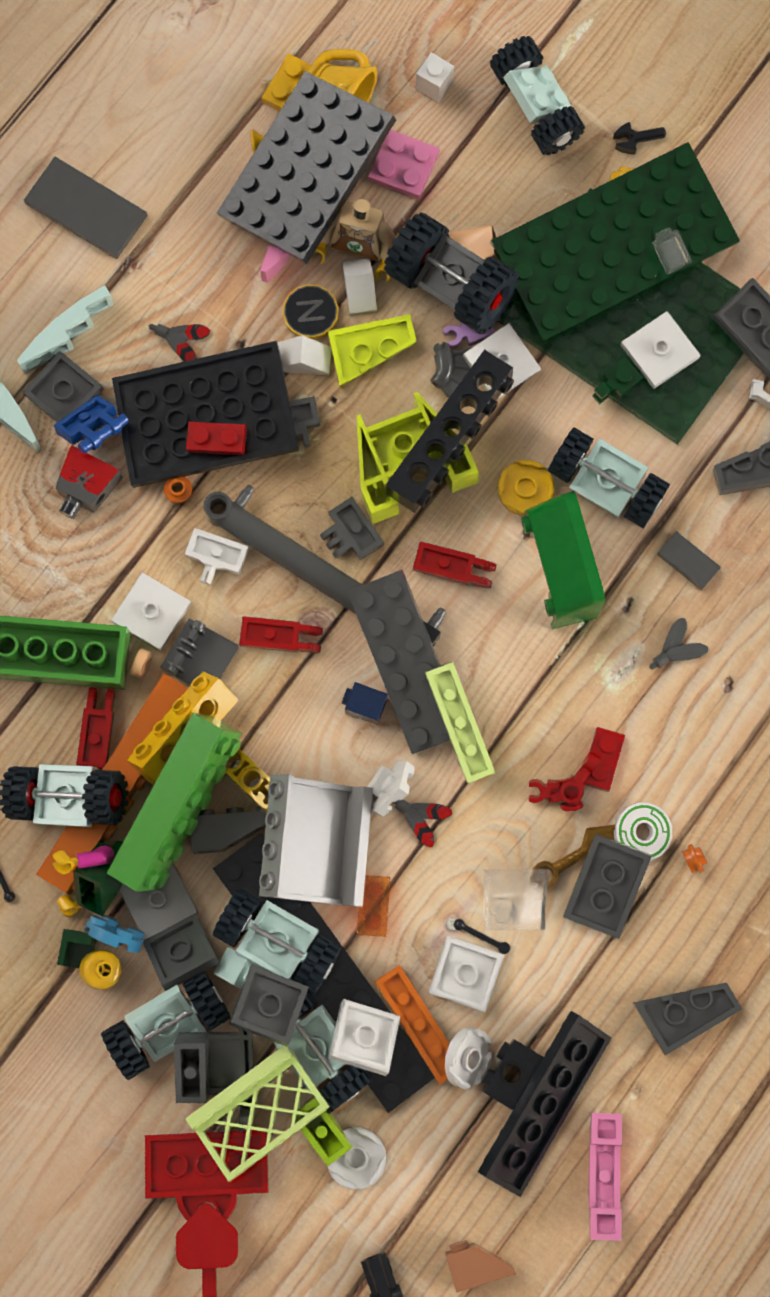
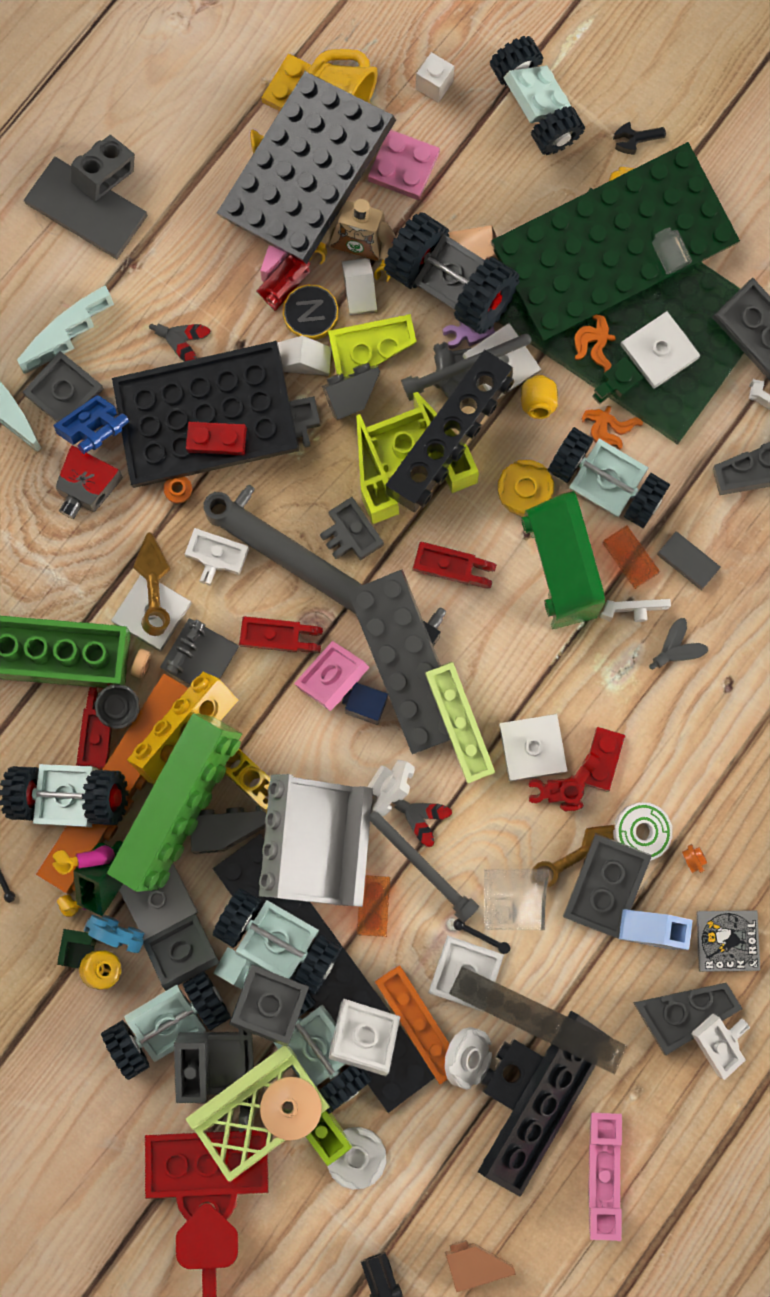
(102, 167): none -> dark grey brick
(117, 706): none -> dark grey hair
(152, 566): none -> pearl gold piece
(283, 281): none -> red hinge
(303, 1117): none -> light nougat dish
(331, 675): none -> bright pink plate
(350, 393): none -> dark grey slope
(418, 384): none -> dark grey piece
(462, 905): none -> dark grey piece
(533, 747): none -> white plate
(538, 1020): none -> clear smoke plate
(539, 397): none -> yellow head
(590, 334): none -> orange piece
(599, 428): none -> orange piece
(631, 557): none -> clear orange plate
(639, 607): none -> white piece
(656, 929): none -> light blue slope
(721, 1044): none -> white plate
(728, 941): none -> tile

